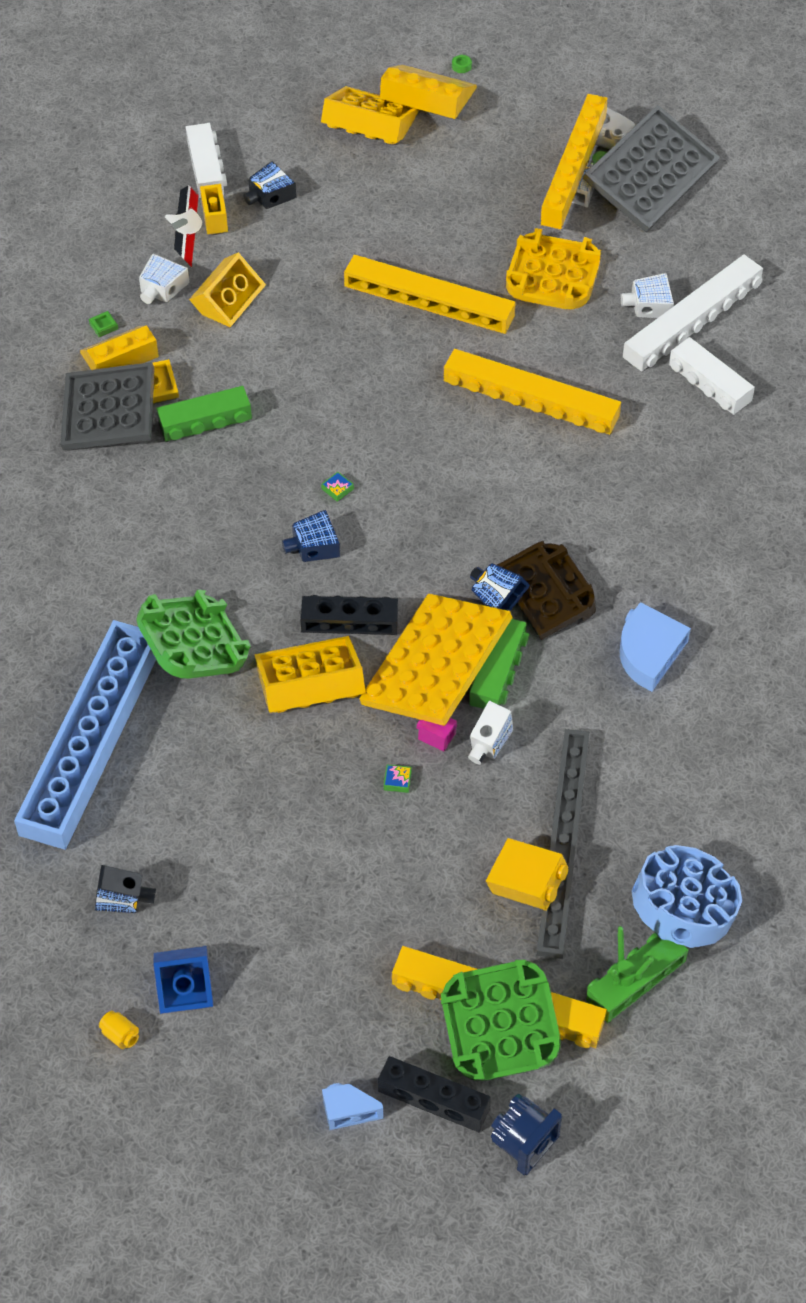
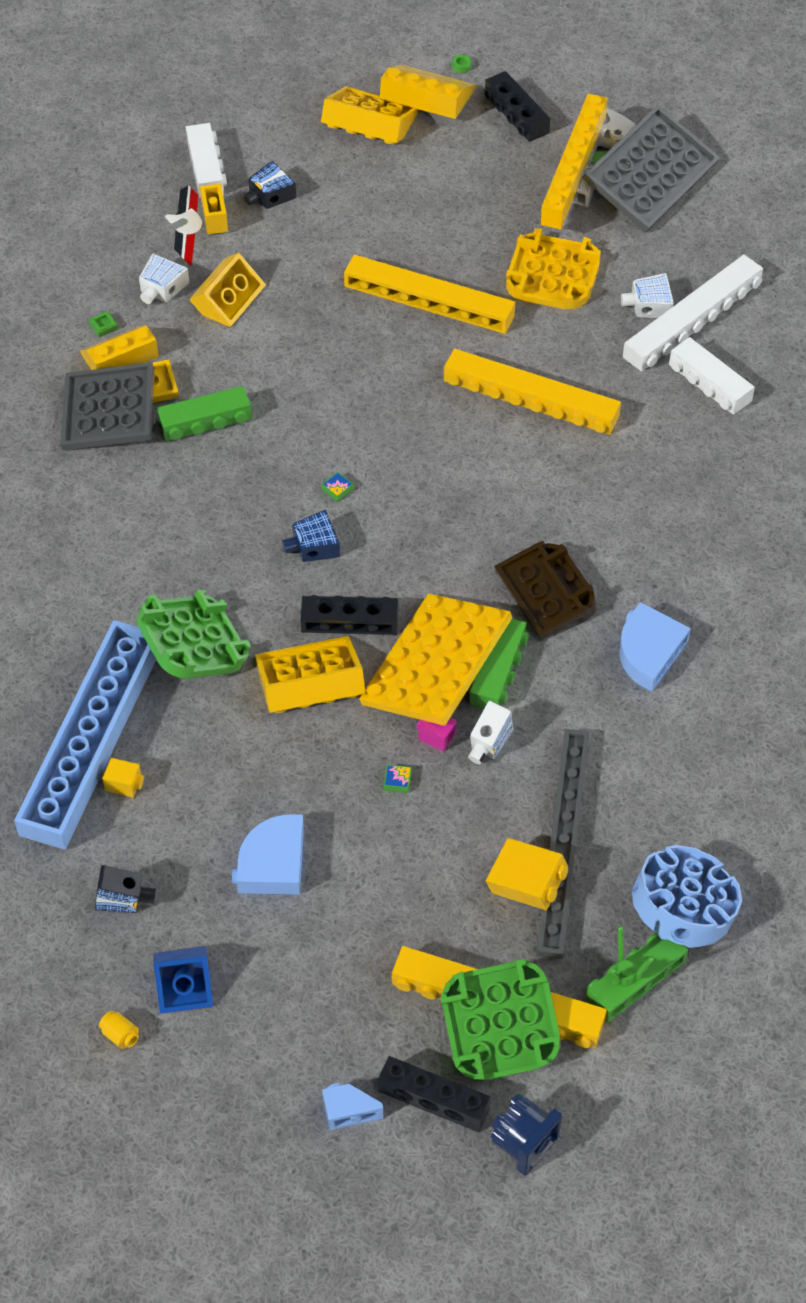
(122, 777): none -> yellow brick
(271, 857): none -> light blue brick
(498, 586): torso -> none
(517, 106): none -> black brick

